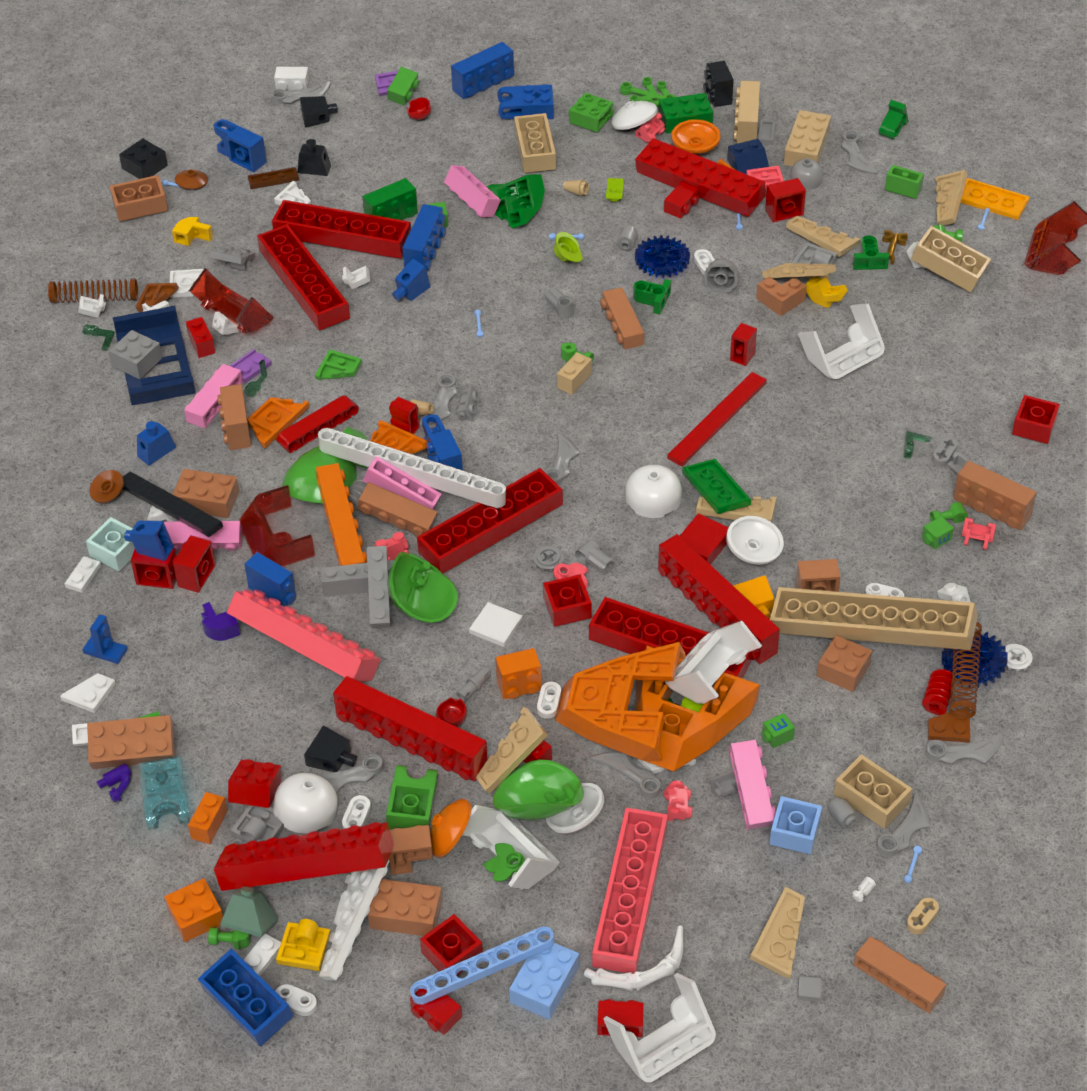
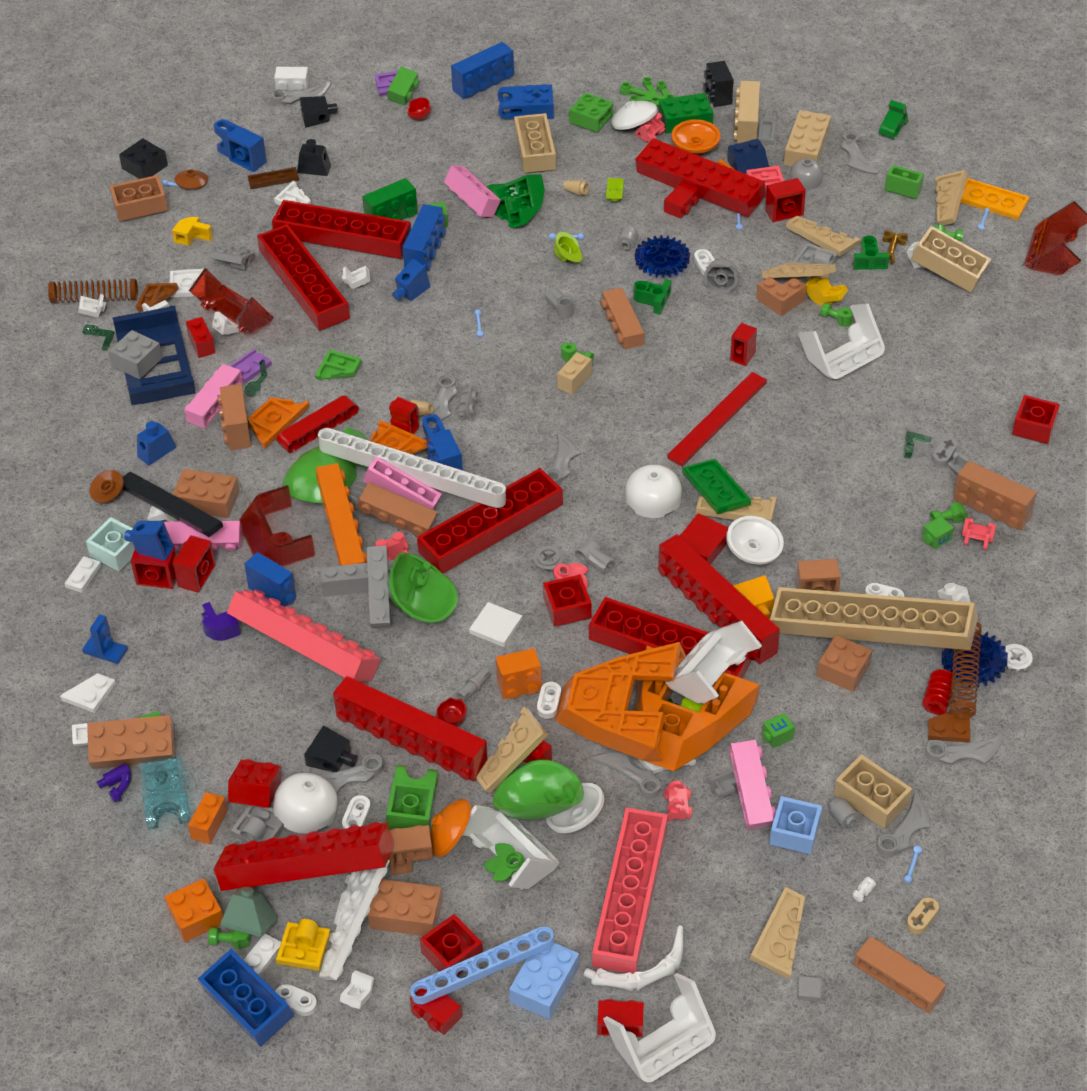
(358, 990): none -> white bracket
(843, 315): none -> bright green leg

